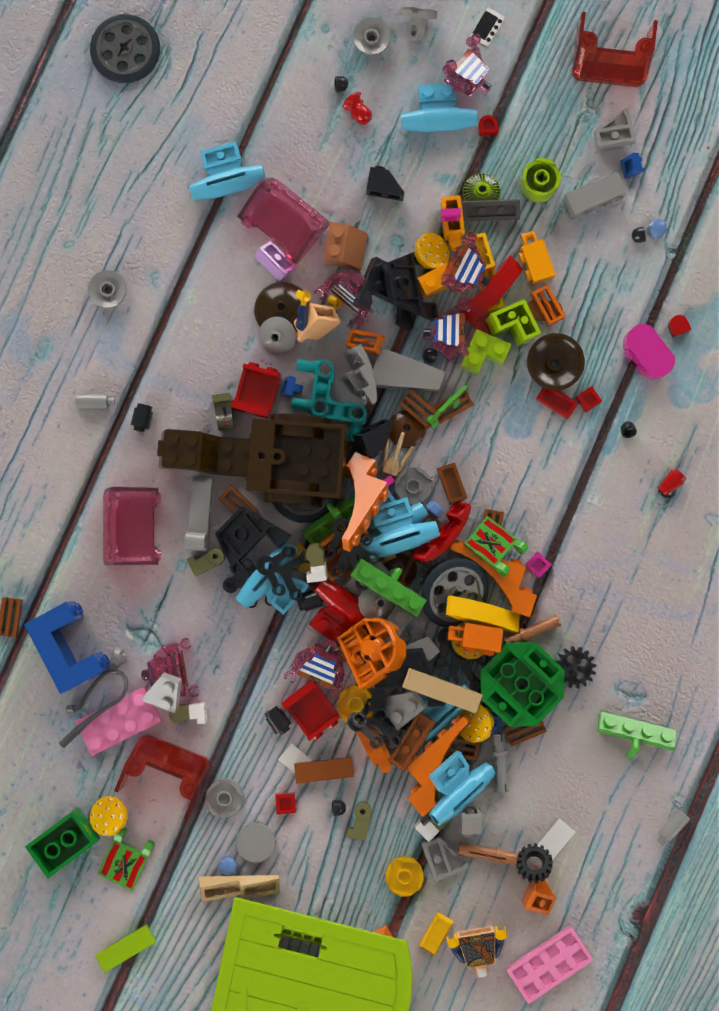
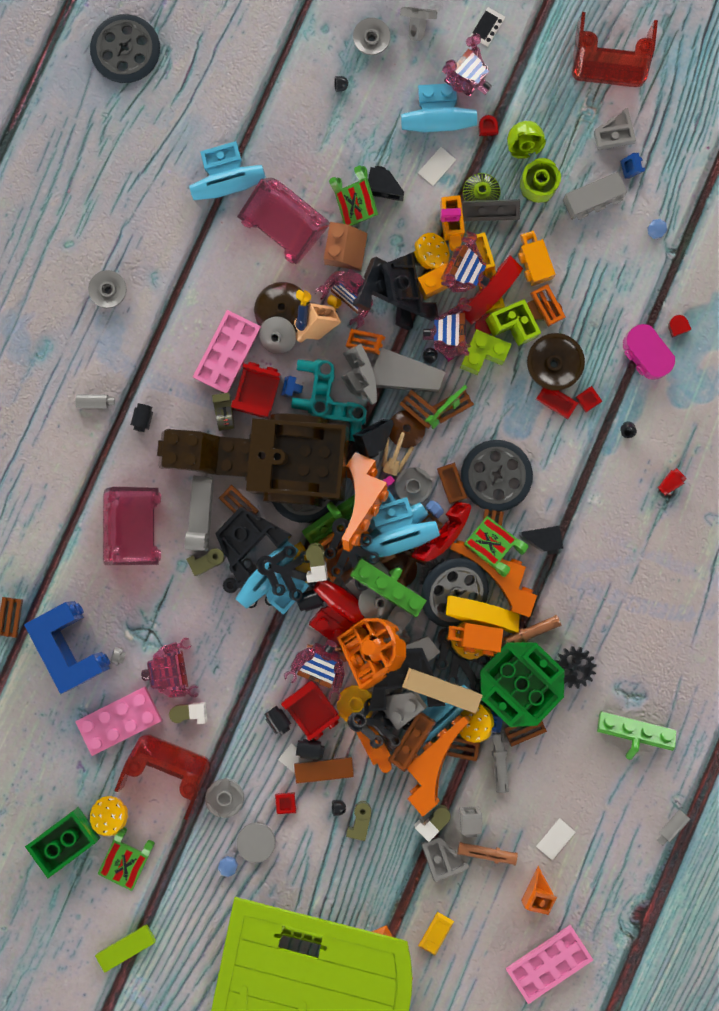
(72, 708): dark grey piece -> none
(165, 693): light grey wing -> none
(227, 352): none -> bright pink plate
(247, 886): tan slope -> none
(274, 261): lavender slope -> none
(310, 749): none -> black brick
(355, 200): none -> bright green flag
(358, 111): red animal -> none
(404, 876): yellow tile -> none
(437, 166): none -> white sticker
(458, 786): medium azure plate -> none
(478, 947): torso -> none
(522, 473): none -> wedge
(525, 139): none -> lime cylinder
(534, 851): black tyre -> none
(538, 565): dark pink tile -> none
(544, 539): none -> black slope
(638, 235): black hinge -> none

